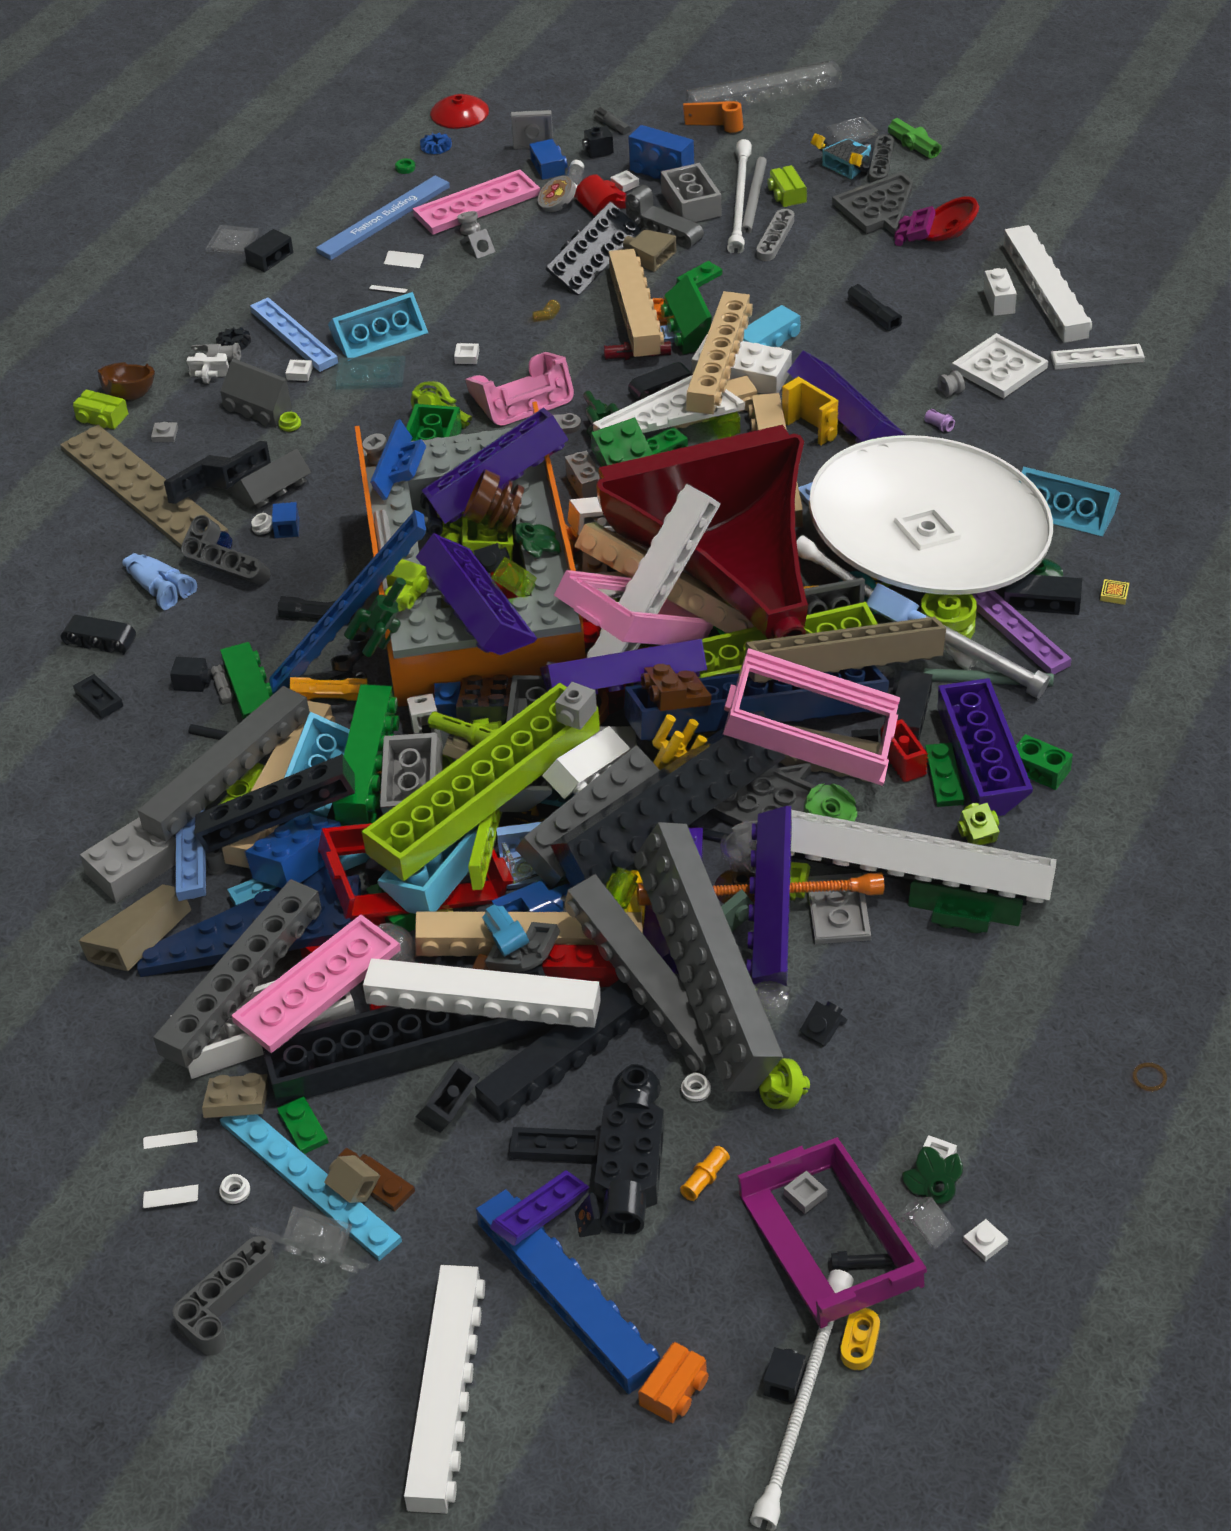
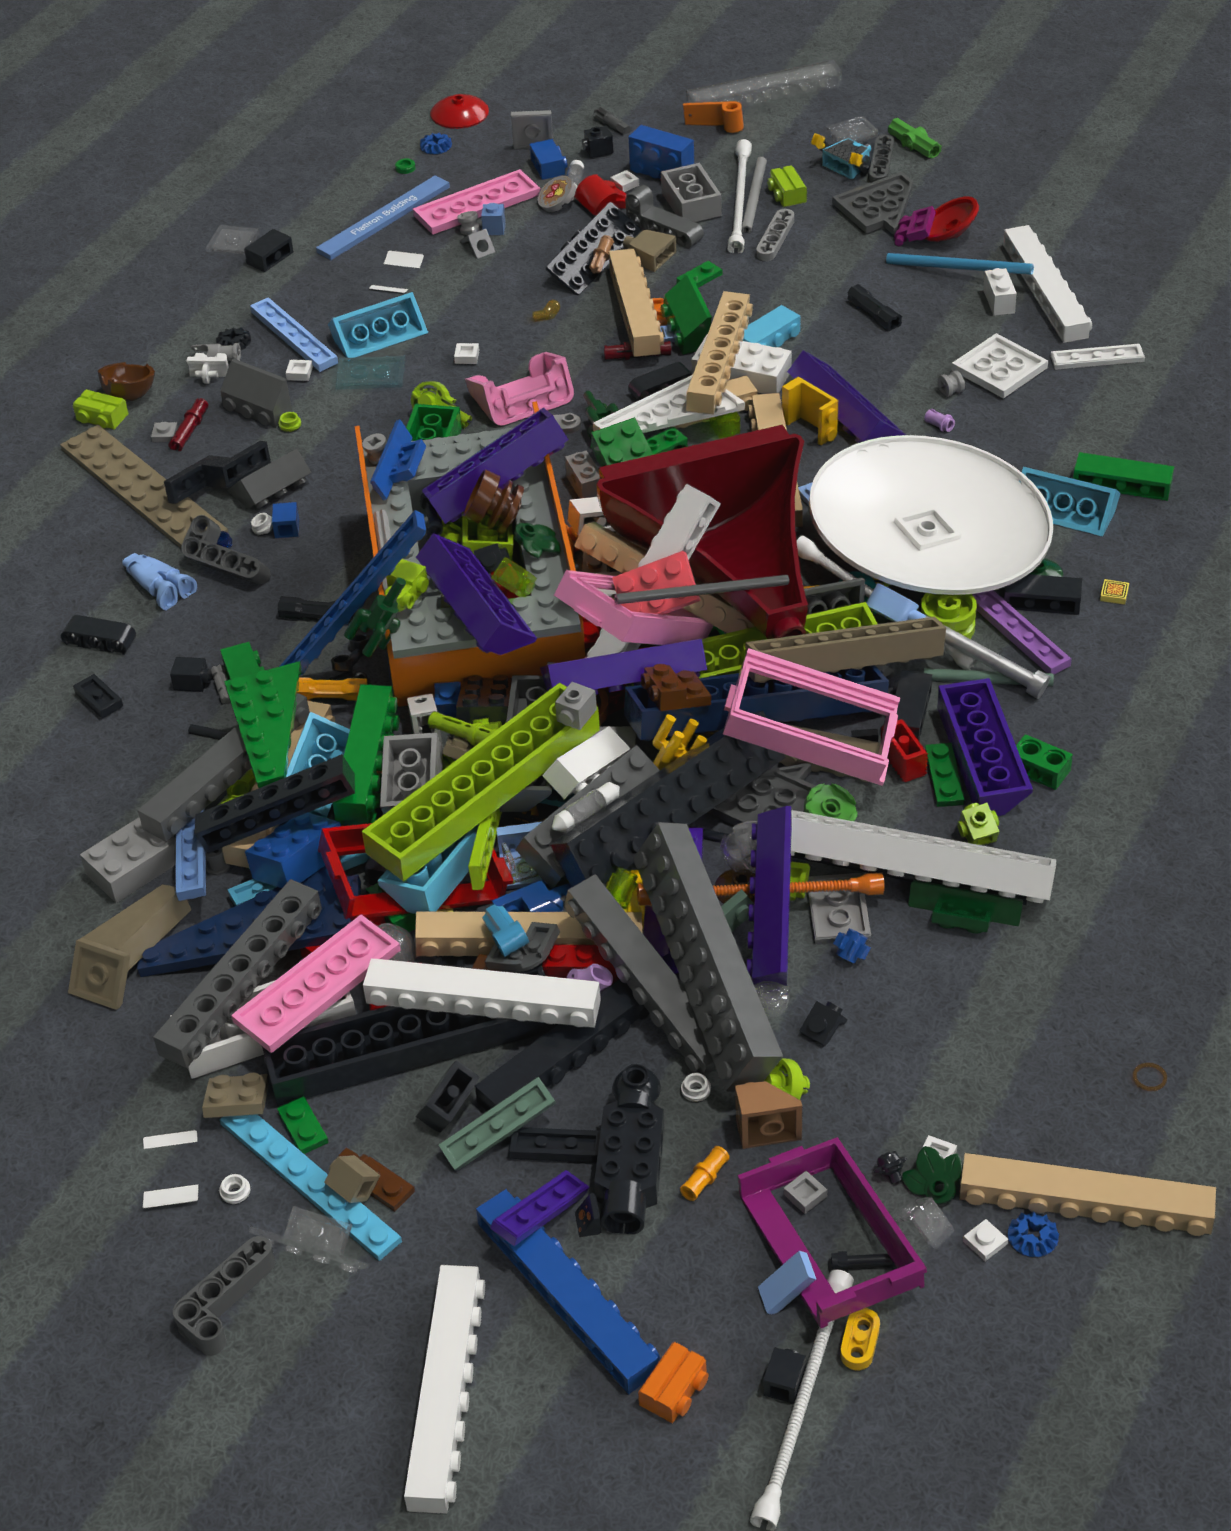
(99, 973): none -> dark tan plate
(191, 419): none -> dark red pin
(265, 717): none -> green wing
(493, 218): none -> medium blue brick
(497, 1124): none -> sand green plate
(585, 807): none -> piece
(593, 973): none -> lavender piece
(601, 254): none -> medium nougat axle
(660, 574): none -> coral plate
(702, 589): none -> dark grey piece
(766, 1115): none -> medium nougat slope
(787, 1282): none -> light blue tile
(851, 945): none -> blue gear
(890, 1165): none -> black plant
(958, 263): none -> dark azure piece
(1029, 1244): none -> blue gear
(1088, 1194): none -> tan brick
(1125, 475): none -> green brick

